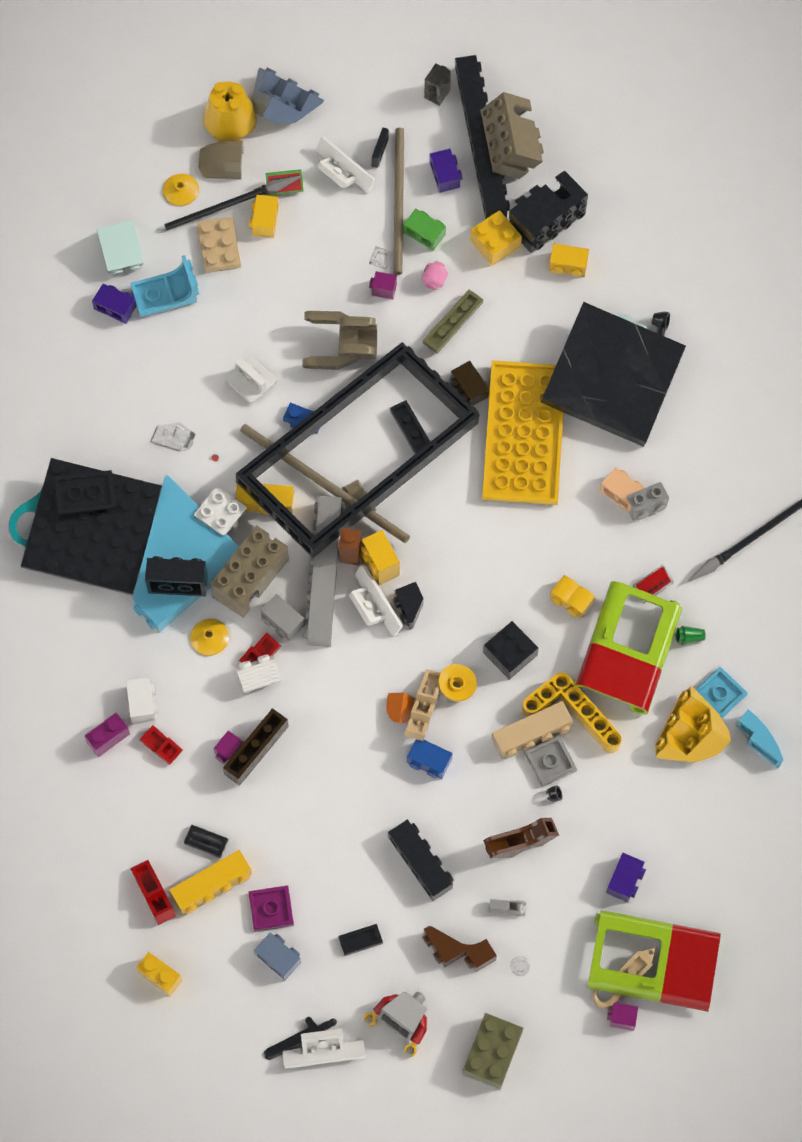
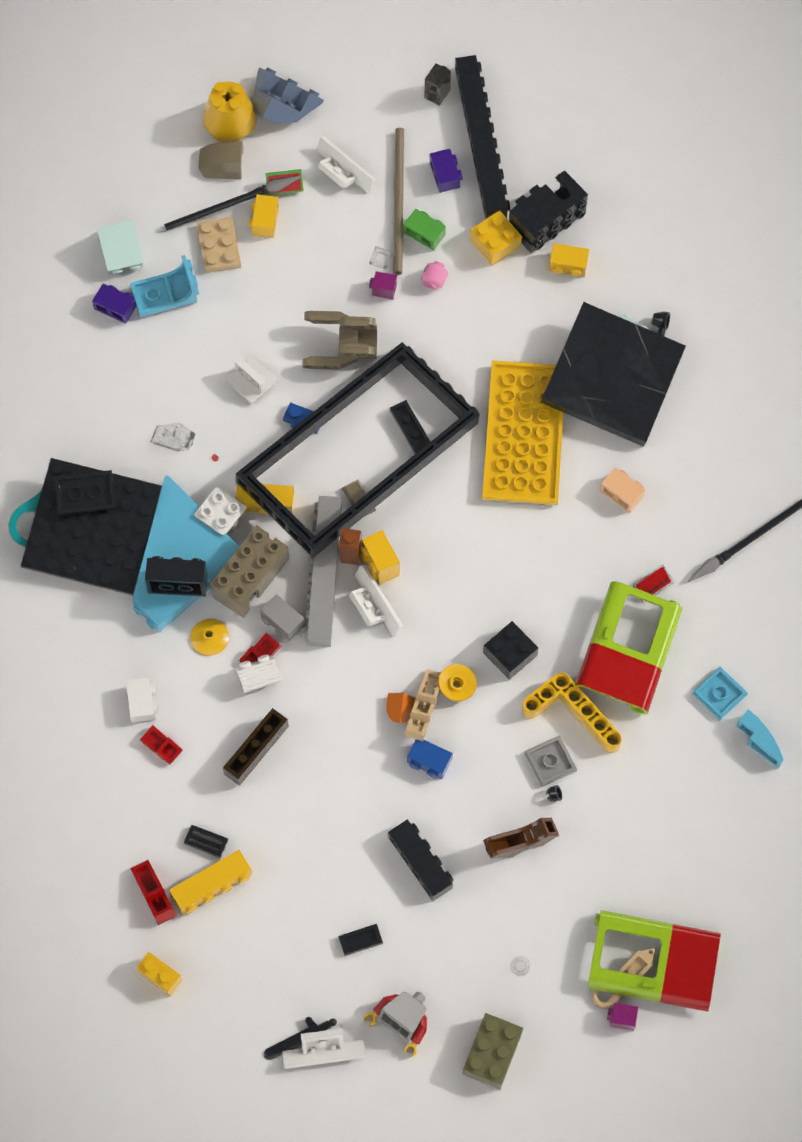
(107, 734): magenta brick -> none
(180, 196): yellow dish -> none
(227, 747): magenta brick -> none
(271, 908): magenta tile -> none
(278, 955): sand blue brick -> none
(326, 484): dark tan piece -> none
(380, 147): black tile -> none
(410, 603): black slope -> none
(450, 950): reddish brown arch -> none
(453, 321): olive plate -> none
(469, 383): dark brown brick -> none
(503, 907): light grey bar -> none
(510, 138): dark tan piece -> none
(531, 730): tan brick -> none
(572, 597): yellow brick -> none
(625, 877): dark purple brick -> none
(647, 501): light grey bracket -> none
(689, 635): green cone -> none
(692, 730): yellow brick -> none

